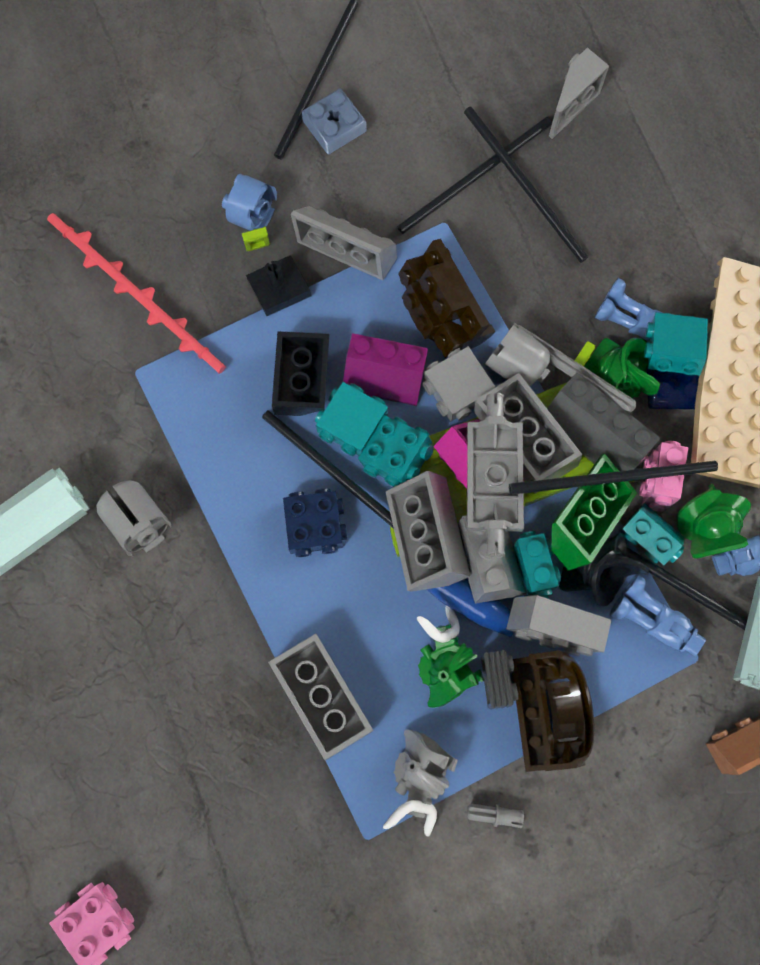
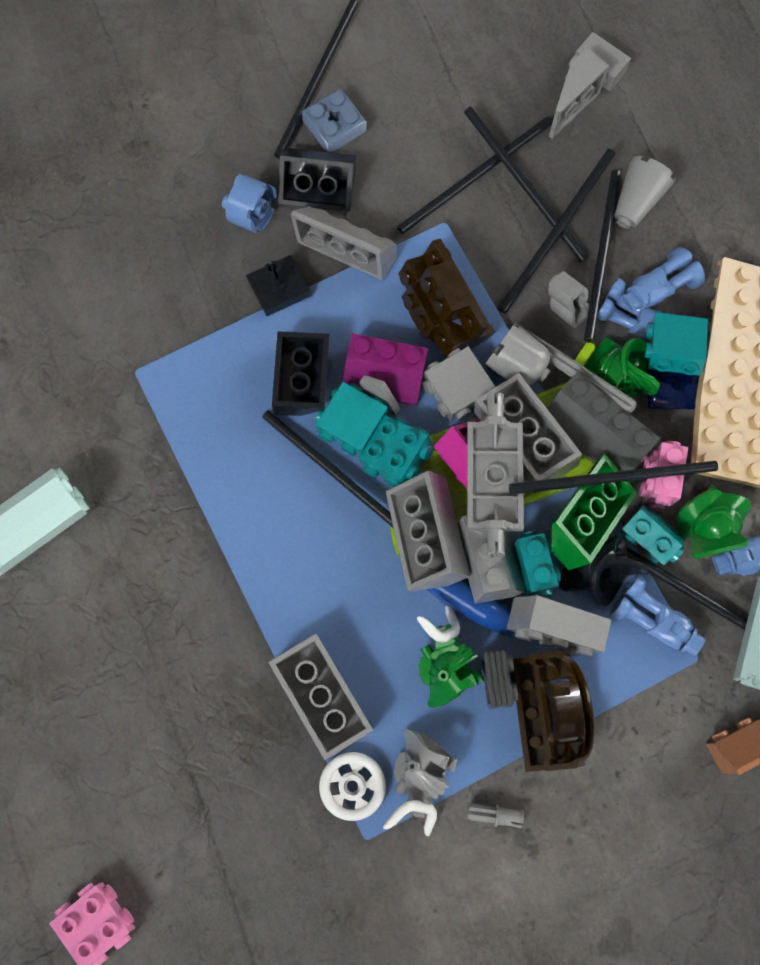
(133, 536): light grey cylinder -> none
(143, 296): coral plant -> none
(256, 239): lime tile -> none
(314, 522): dark blue brick -> none
(316, 179): none -> black slope
(335, 802): none -> white plate
(379, 388): none -> light grey tile
(556, 231): none -> black piece
(568, 299): none -> light grey brick
(602, 257): none -> black piece
(616, 59): none -> light grey brick
(641, 190): none -> light grey cone
(654, 287): none -> medium blue piece

